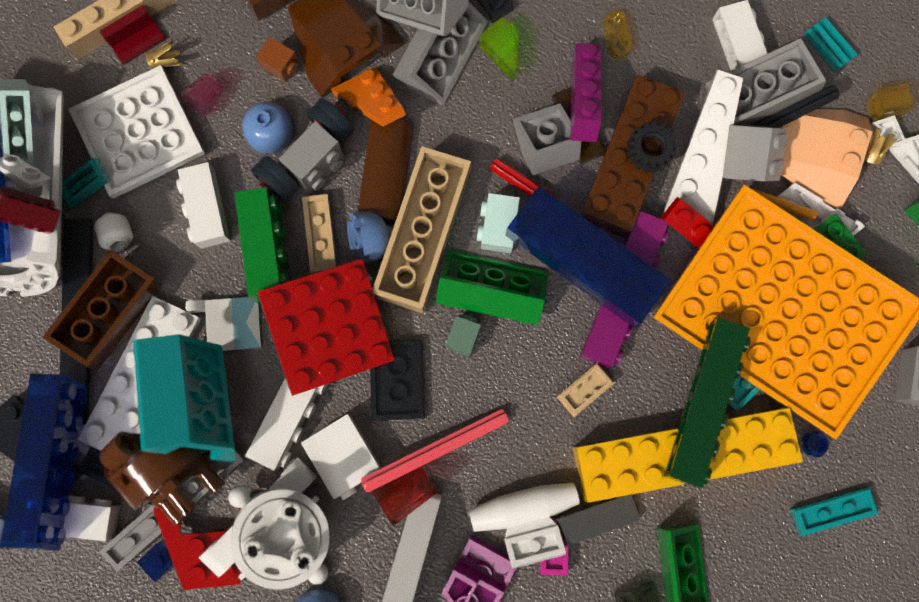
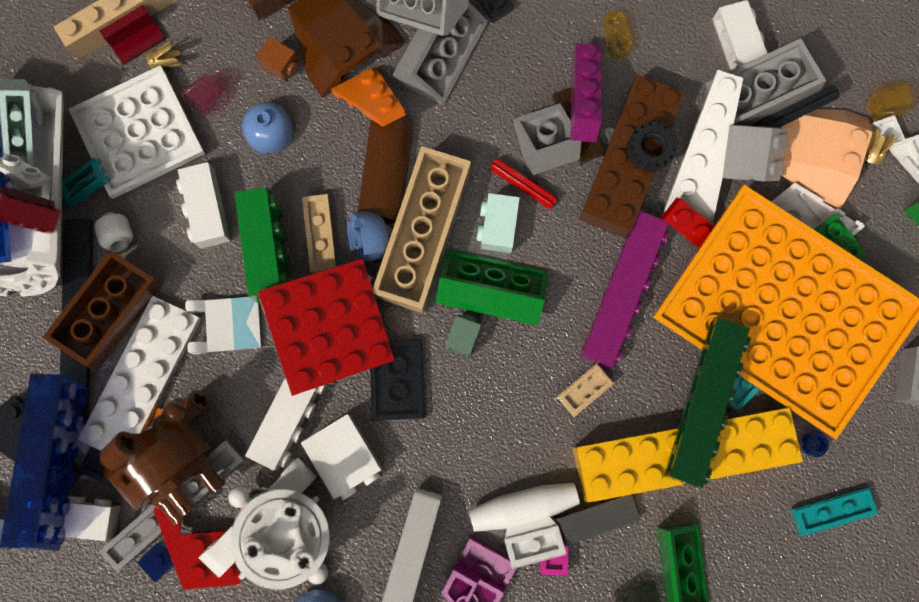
(183, 396): teal slope -> none
(310, 156): brick -> none
(404, 494): clear red tile -> none
(434, 450): coral axle -> none
(501, 46): clear neon green slope -> none
(587, 257): clear blue brick -> none
(790, 207): light orange piece -> none
(833, 42): teal tile -> none

